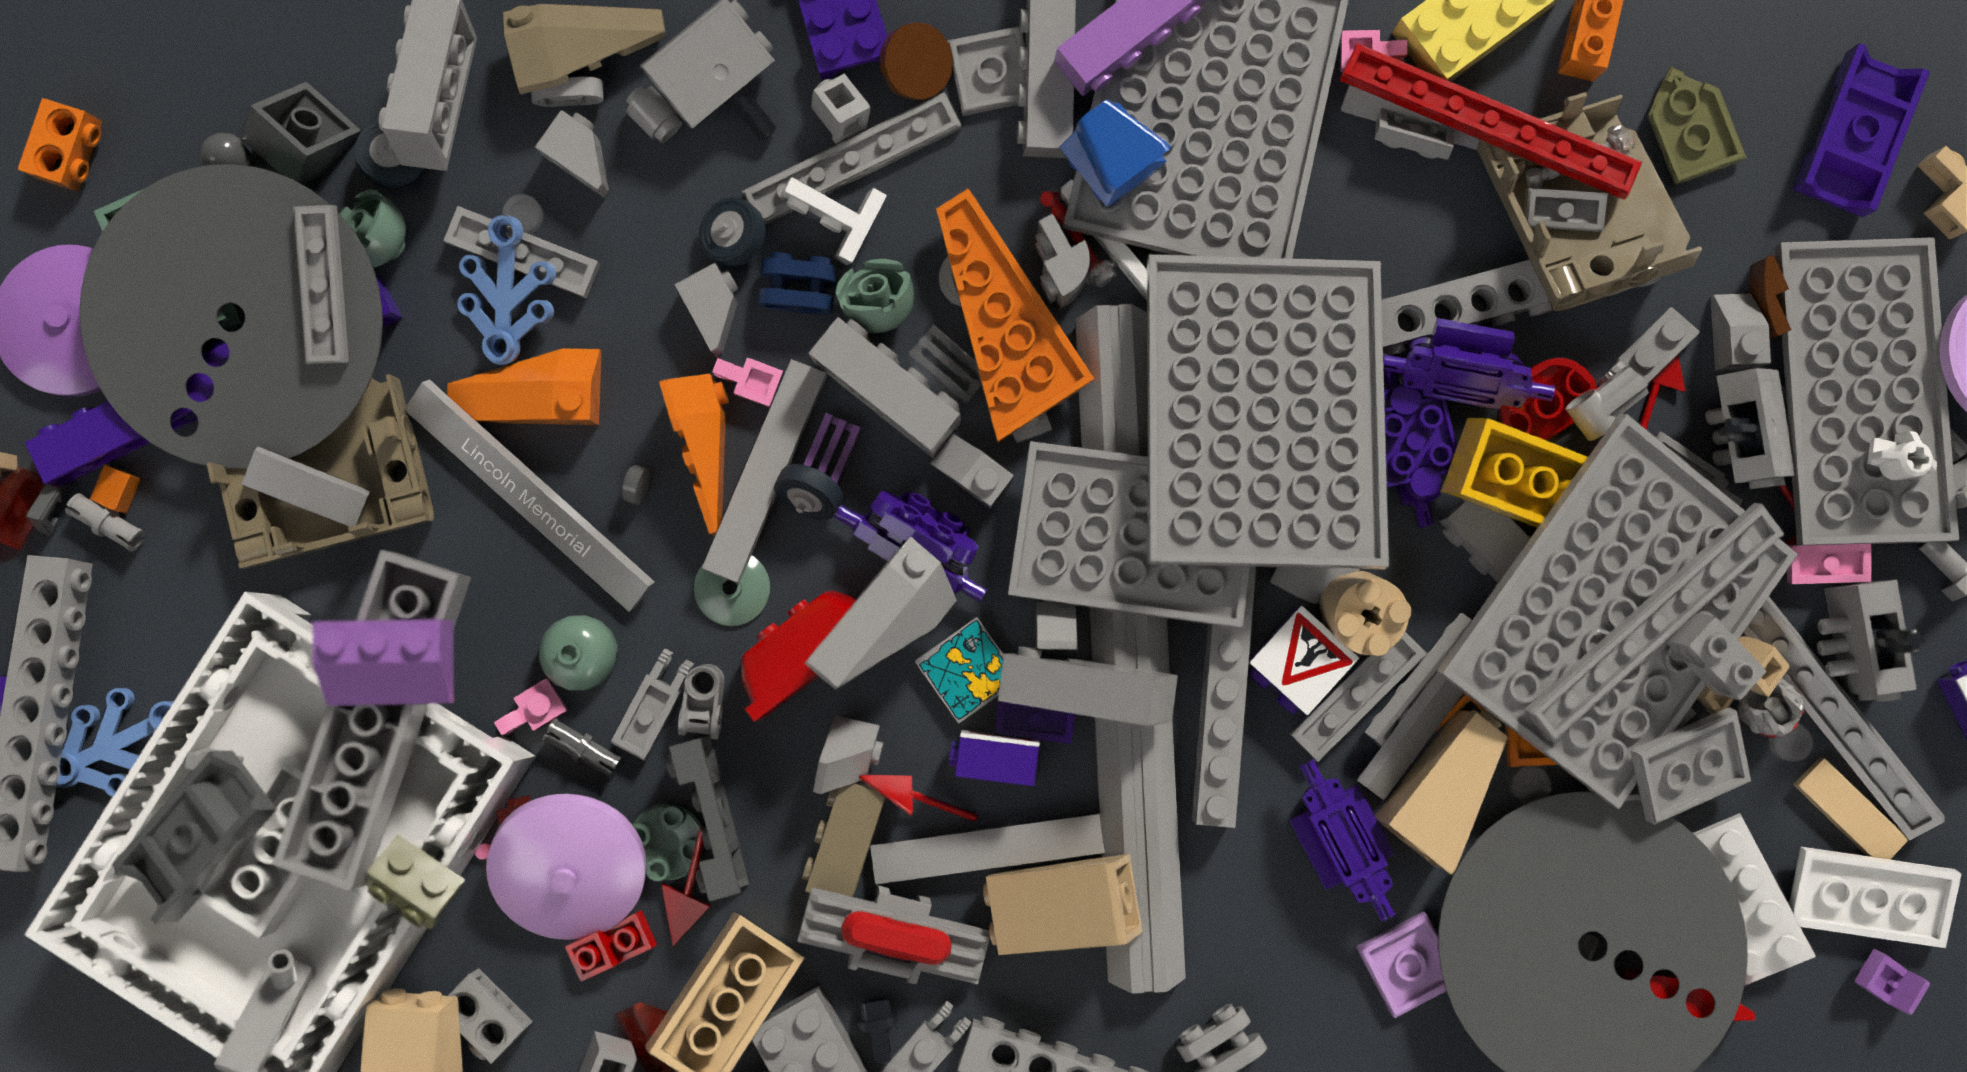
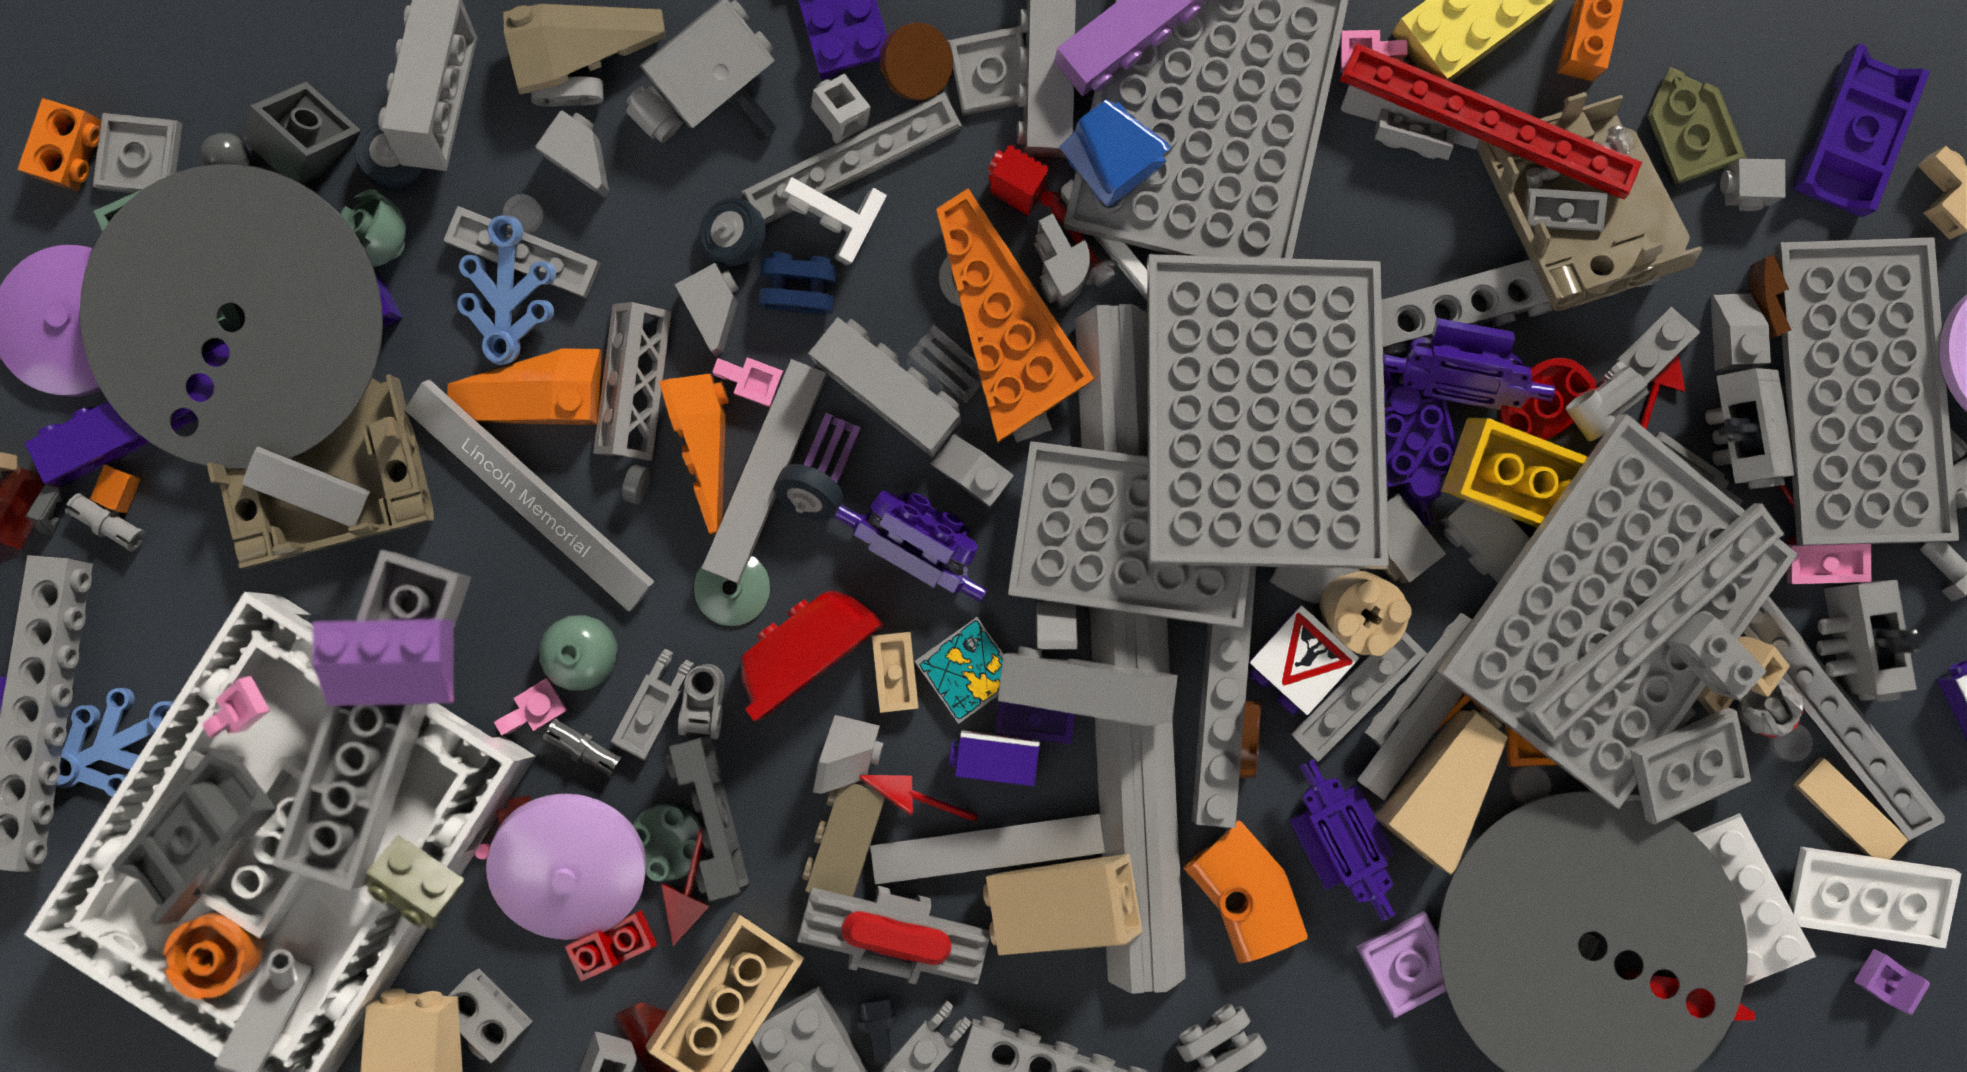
(135, 152): none -> light grey tile
(211, 956): none -> orange brick
(240, 708): none -> bright pink plate
(321, 284): light grey tile -> none
(620, 376): none -> light grey fence
(876, 296): sand green cylinder -> none
(891, 612): light grey wedge -> none
(895, 672): none -> tan plate
(1017, 179): none -> red brick
(1250, 739): none -> reddish brown tile
(1269, 914): none -> orange panel
(1409, 543): none -> light grey brick
(1753, 183): none -> light grey brick
(1902, 458): white piece -> none

